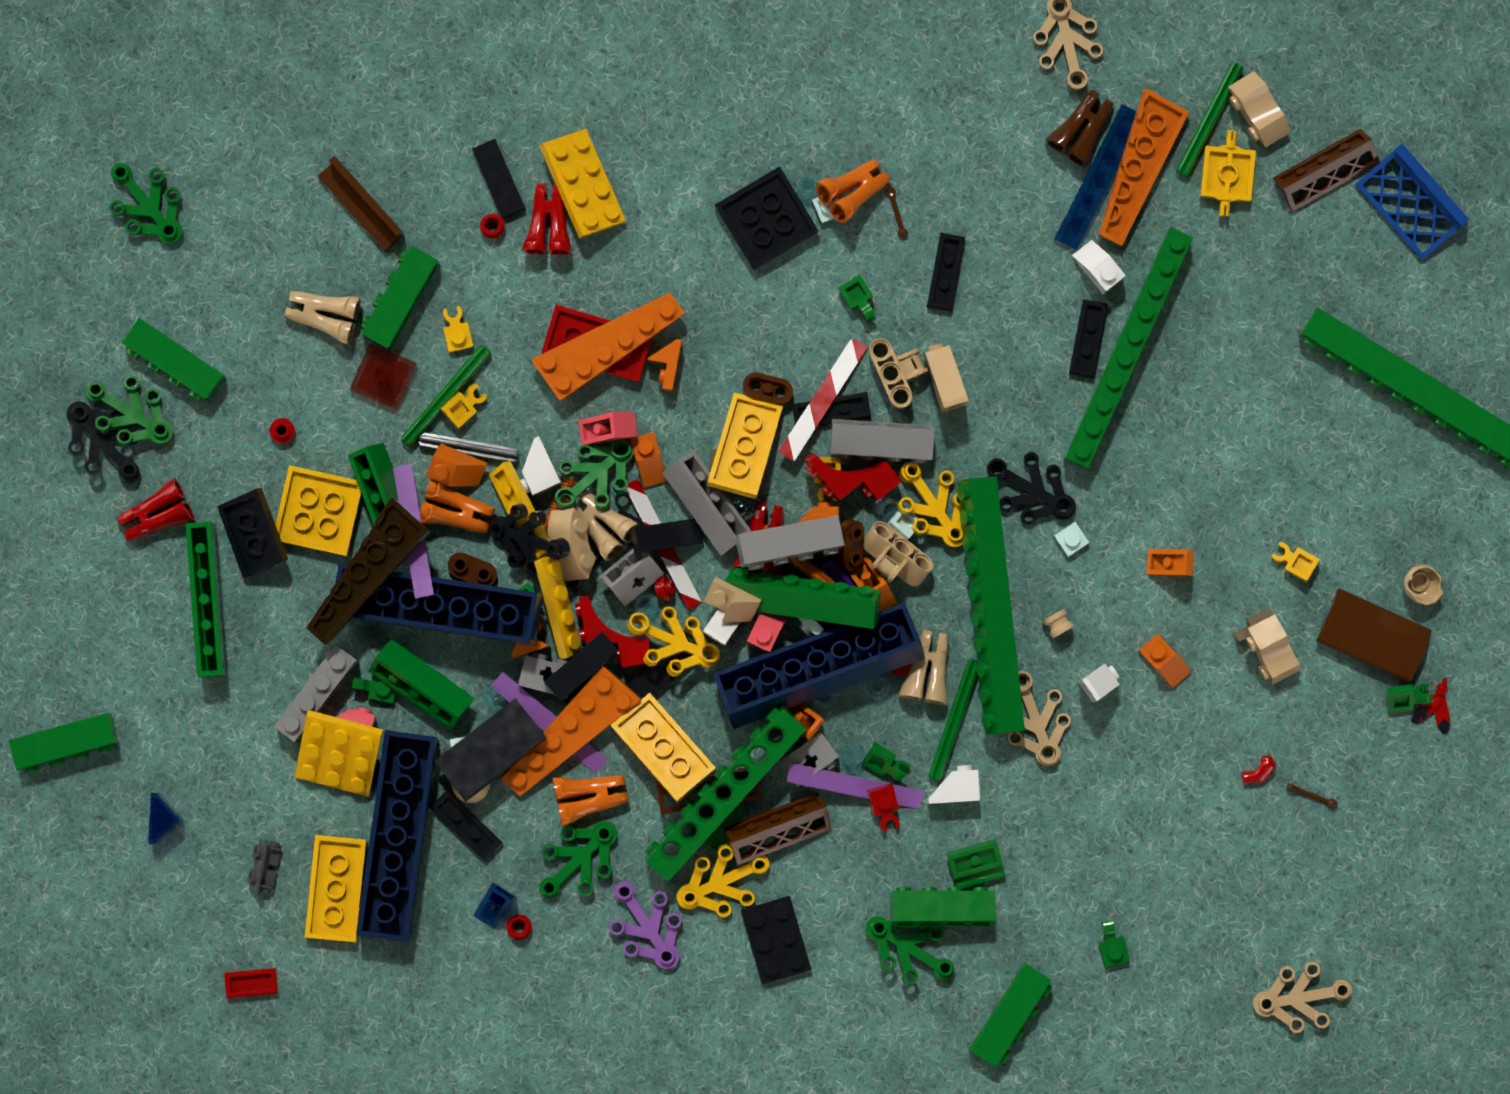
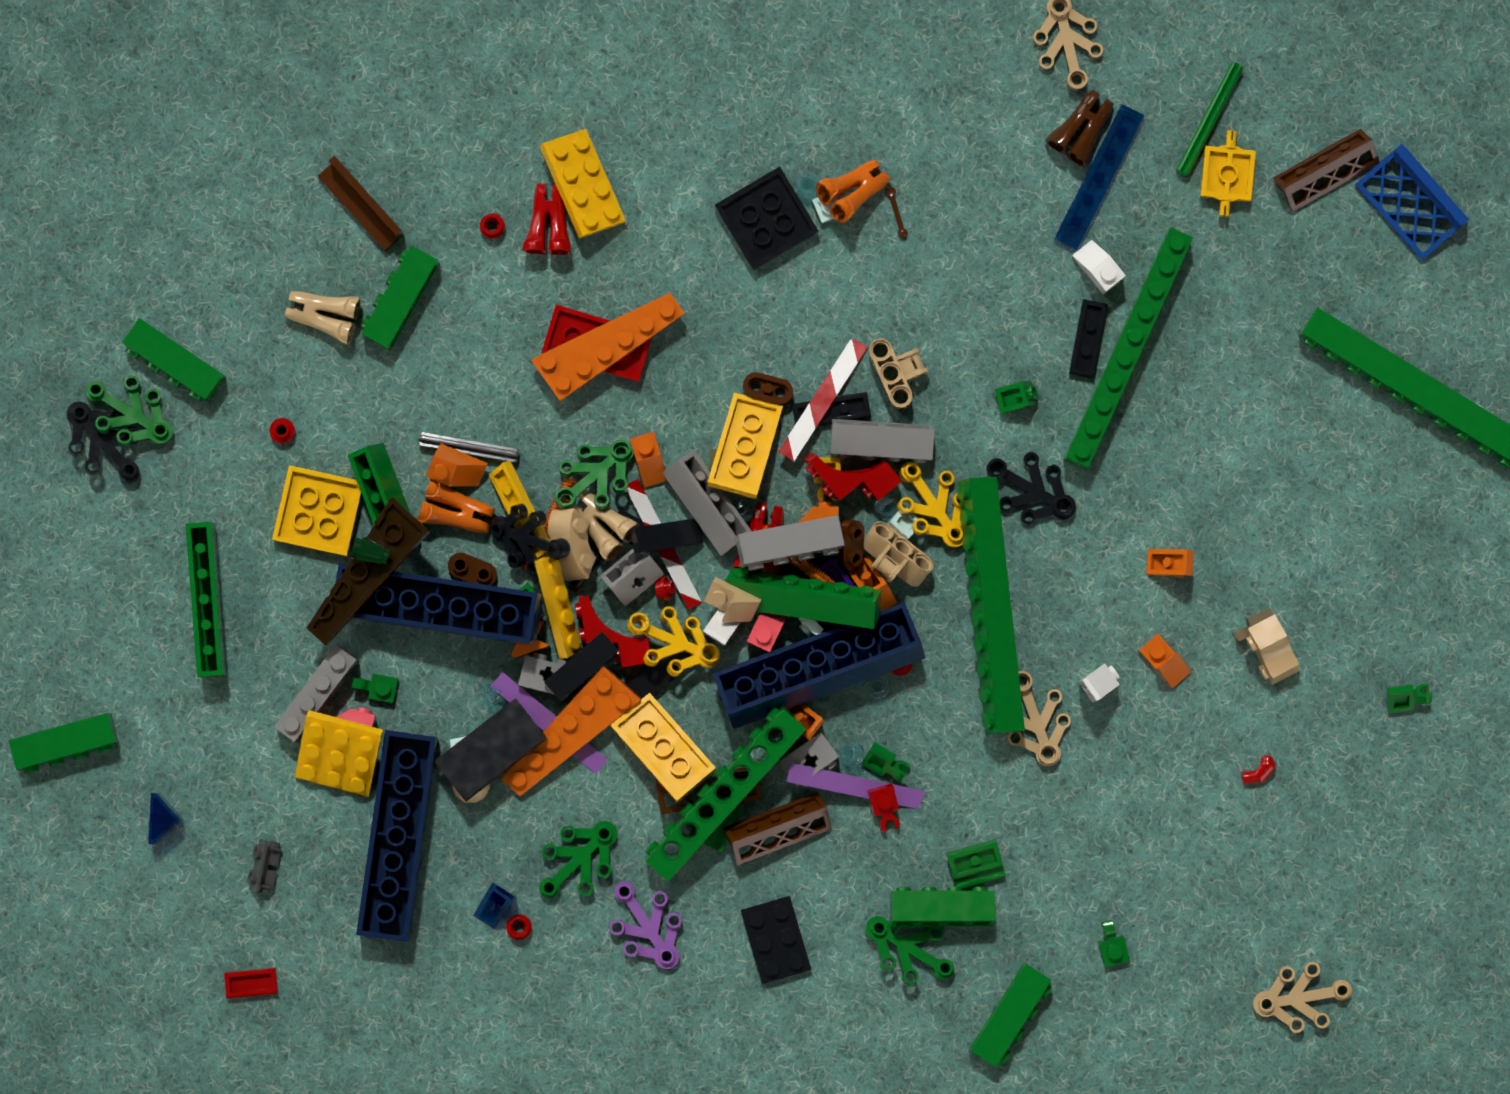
(148, 206): green plant -> none
(174, 516): red piece -> none
(252, 532): black plate -> none
(335, 888): yellow plate -> none
(369, 552): none -> dark green cone
(383, 376): clear red tile -> none
(418, 558): medium lavender sticker -> none
(421, 684): green brick -> none
(450, 390): green axle -> none
(457, 334): yellow plate -> none
(461, 407): yellow plate -> none
(466, 824): black tile -> none
(498, 178): black tile -> none
(538, 470): white slope -> none
(570, 788): orange piece -> none
(607, 428): coral slope -> none
(649, 597): clear light blue plate -> none
(670, 357): orange slope -> none
(718, 883): yellow plant -> none
(857, 295): green plate -> none
(914, 683): tan piece -> none
(945, 272): black tile -> none
(945, 378): tan slope -> none
(954, 720): green axle -> none
(957, 787): white slope -> none
(1016, 396): none -> green bracket
(1058, 623): tan wheel -> none
(1071, 539): light aqua plate -> none
(1147, 147): orange wing -> none
(1259, 109): tan brick -> none
(1299, 563): yellow plate -> none
(1331, 803): reddish brown hinge -> none
(1374, 635): reddish brown slope -> none
(1423, 585): tan hair -> none
(1438, 705): red piece -> none

